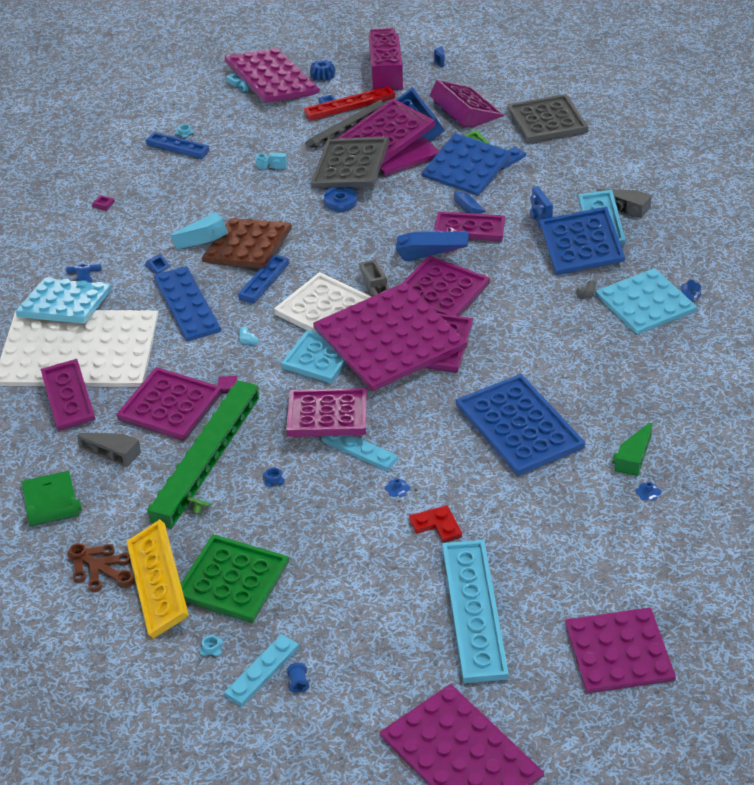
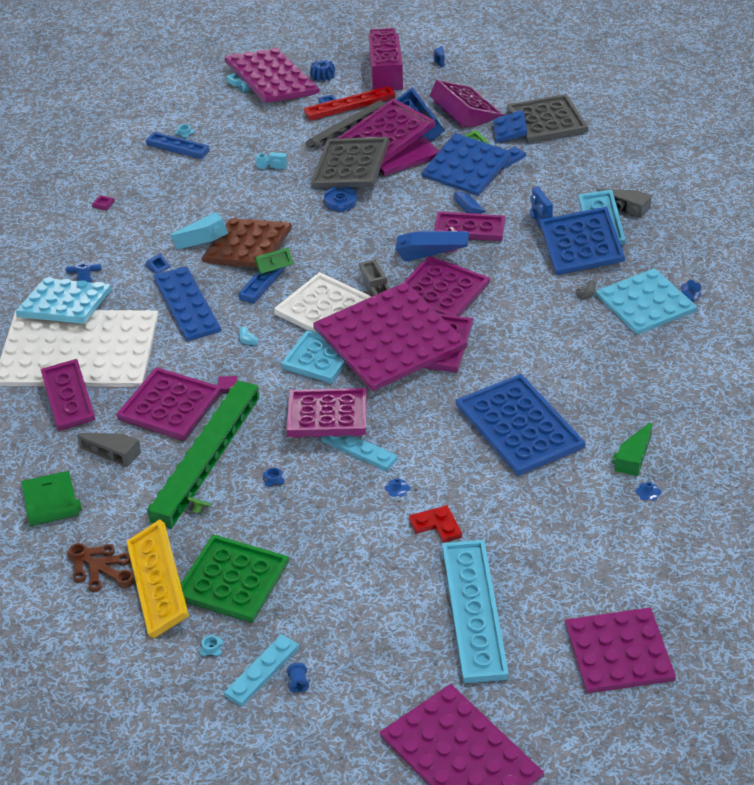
(274, 260): none -> green plate
(510, 126): none -> blue plate

